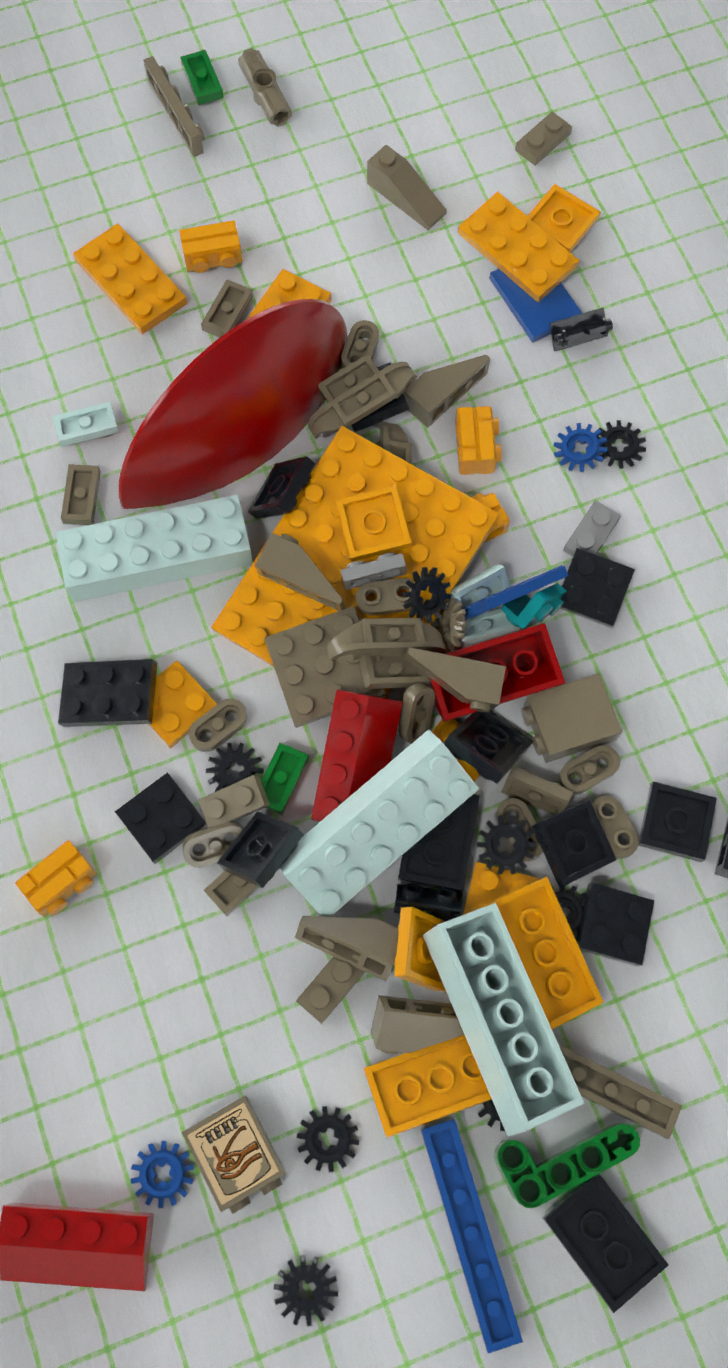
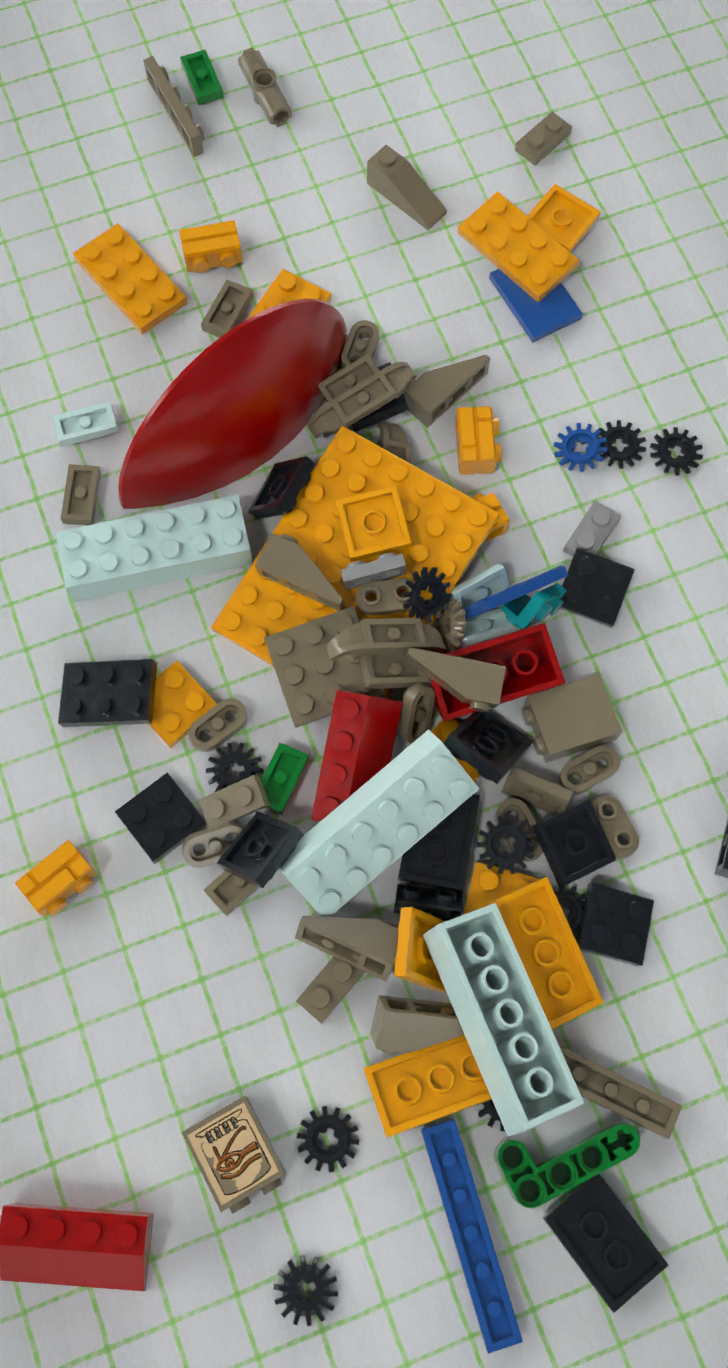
(147, 1174): blue gear -> none
(580, 329): black hinge -> none
(677, 821): black plate -> none
(687, 448): none -> black gear

